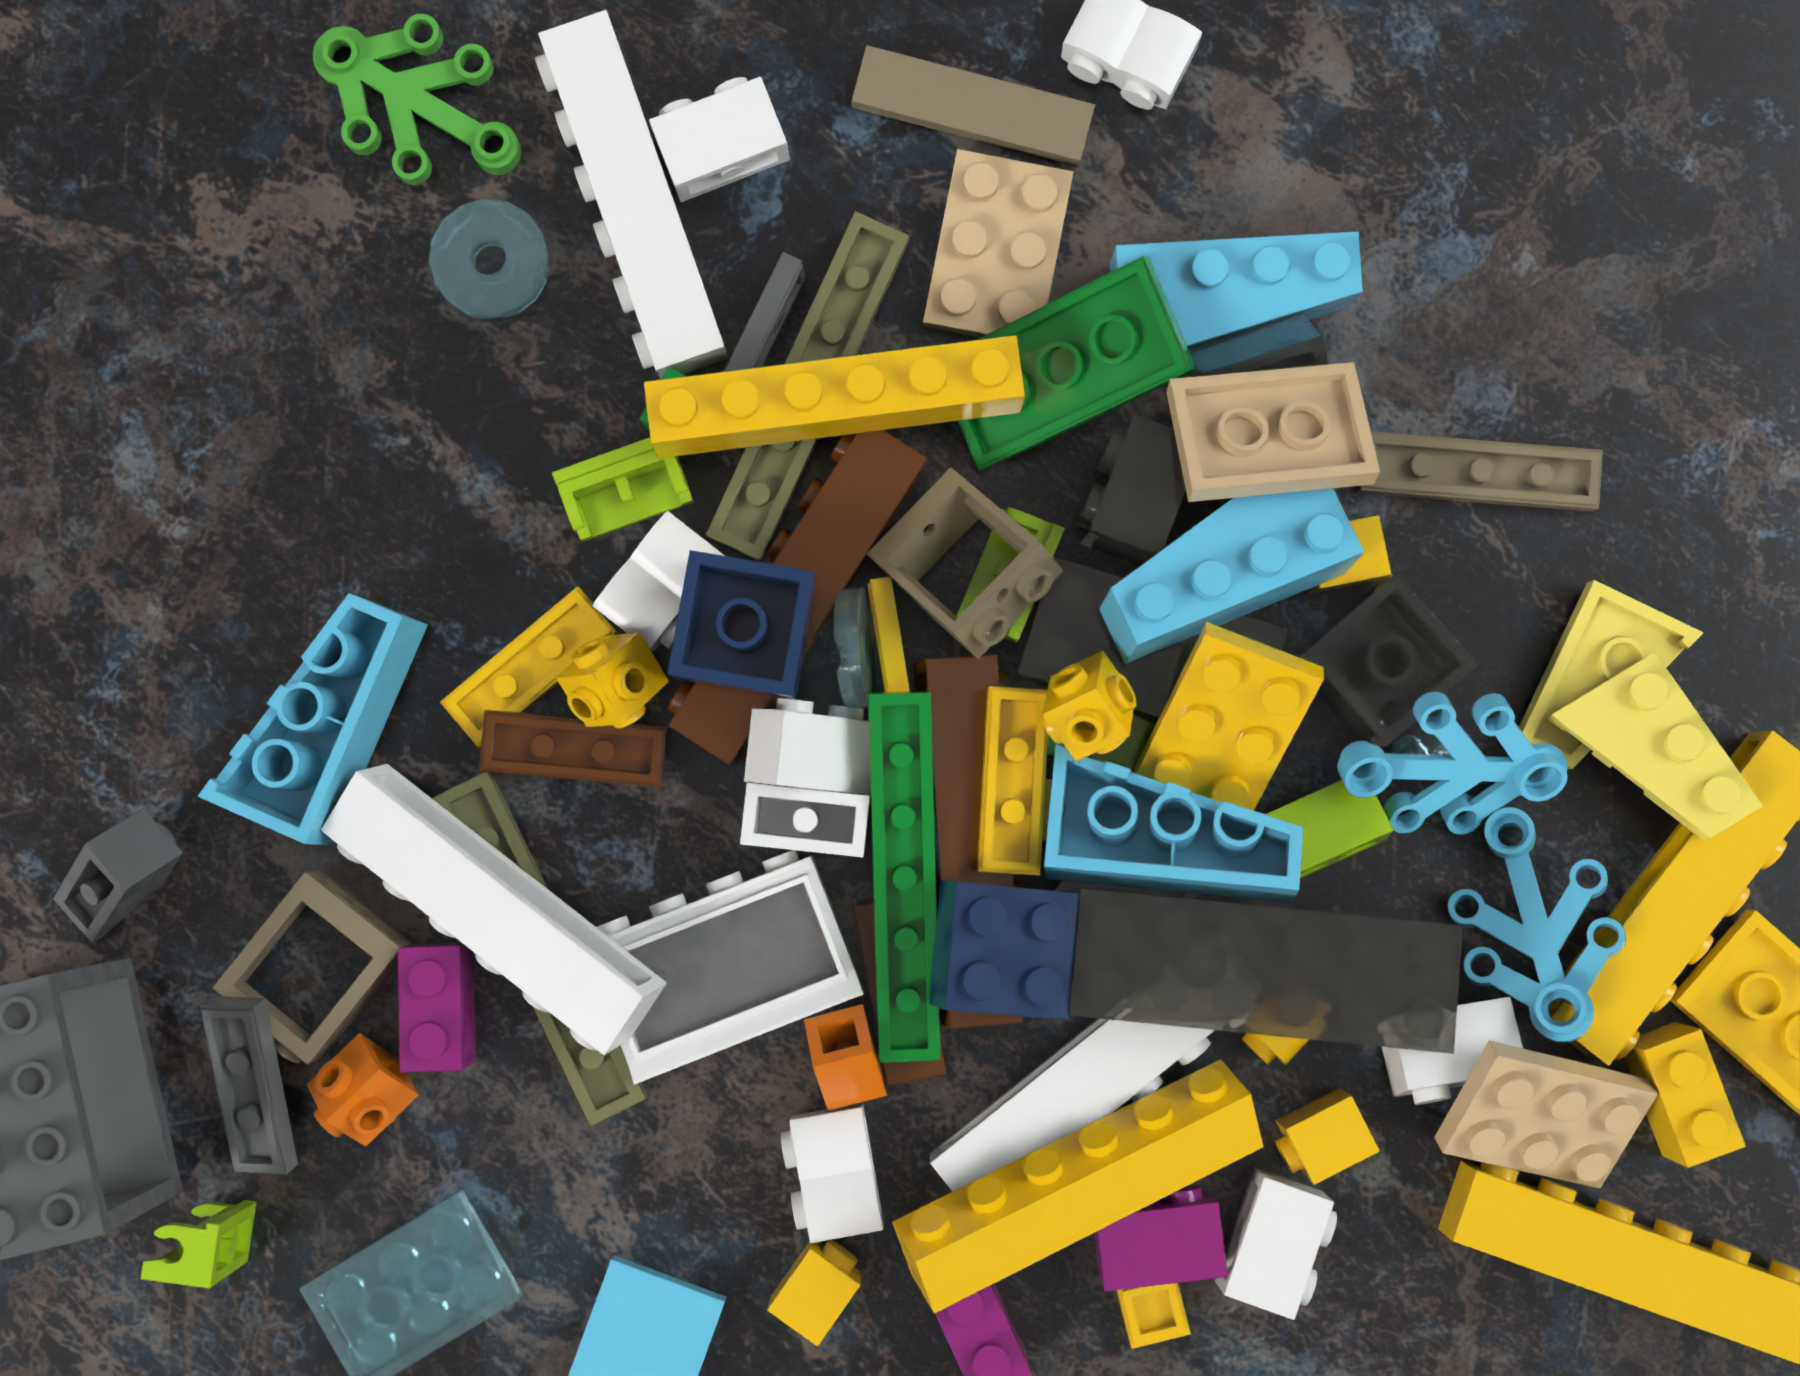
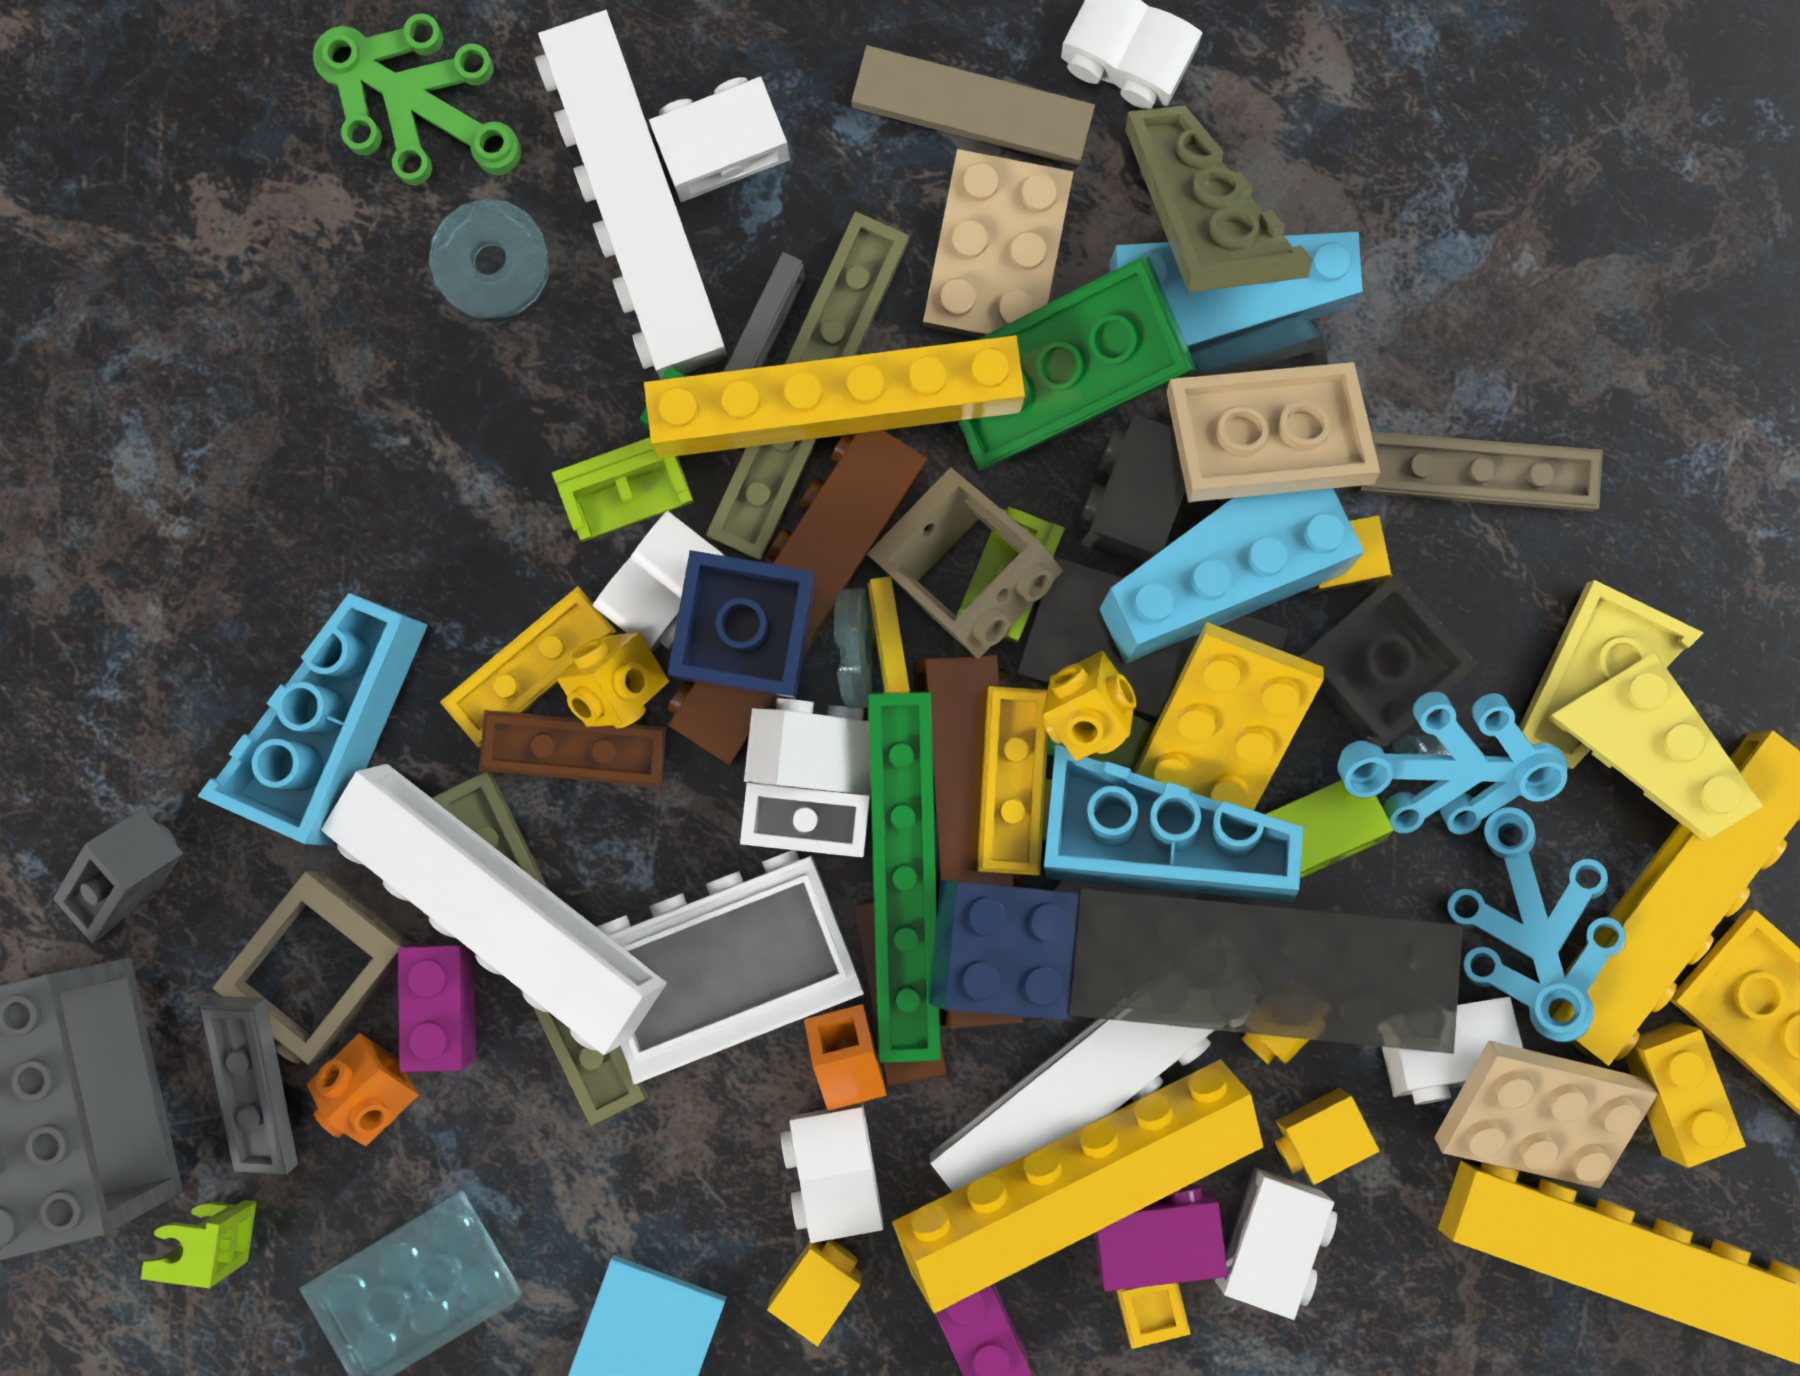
(1207, 209): none -> olive wing

